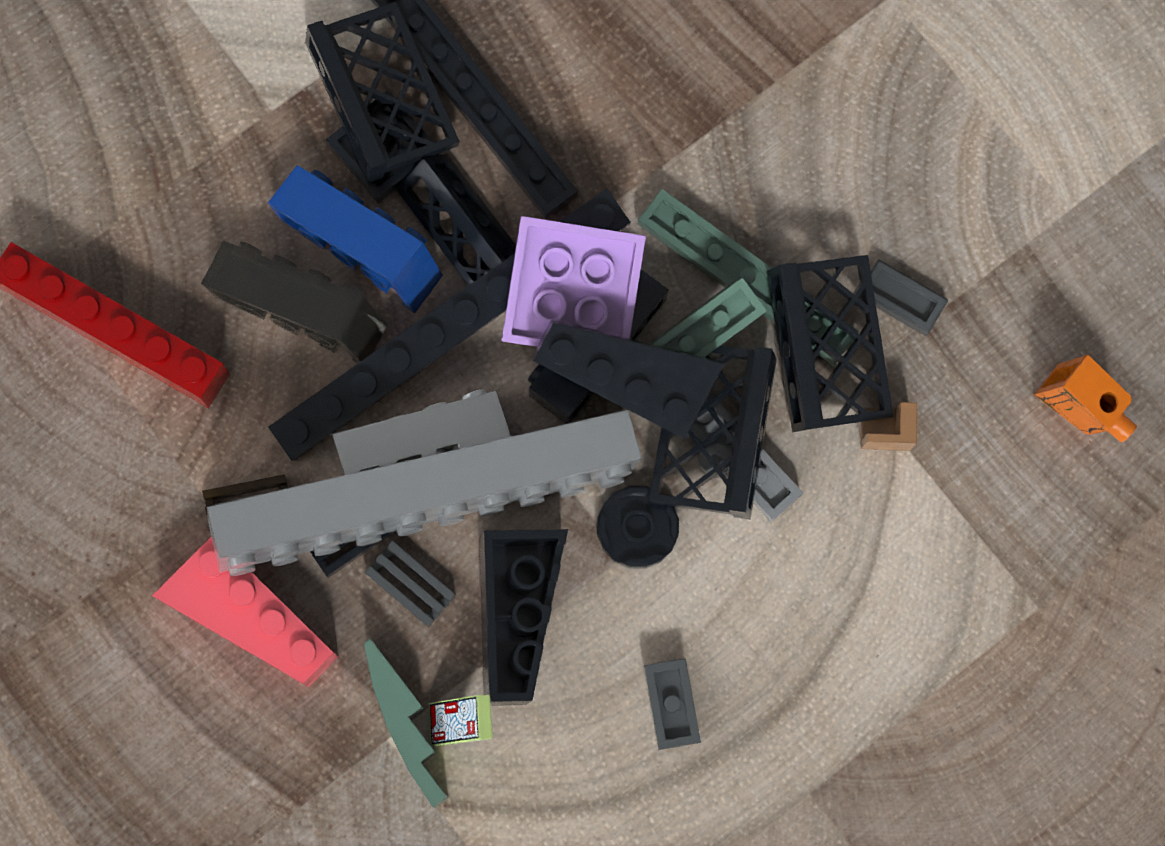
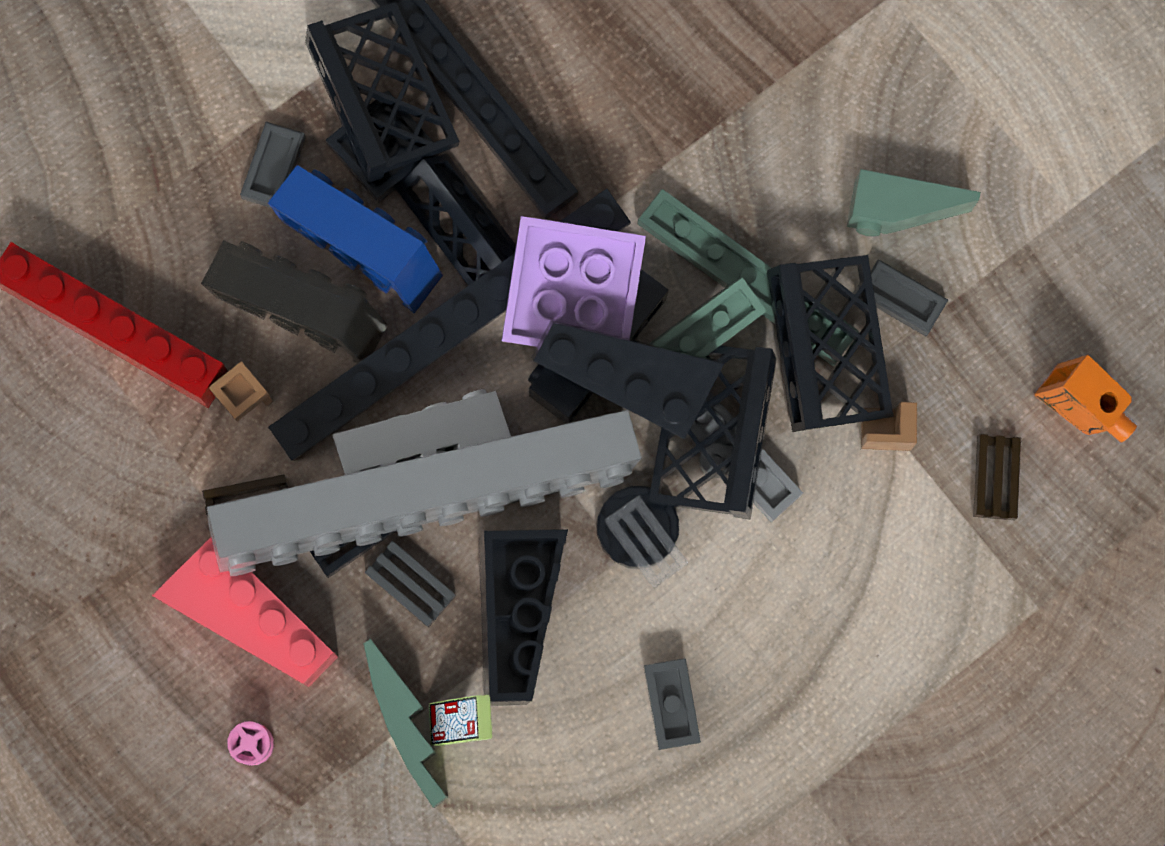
(239, 391): none -> medium nougat panel
(245, 738): none -> bright pink wheel
(272, 163): none -> dark grey tile
(667, 571): none -> clear tile
(896, 203): none -> sand green slope
(999, 443): none -> dark brown tile

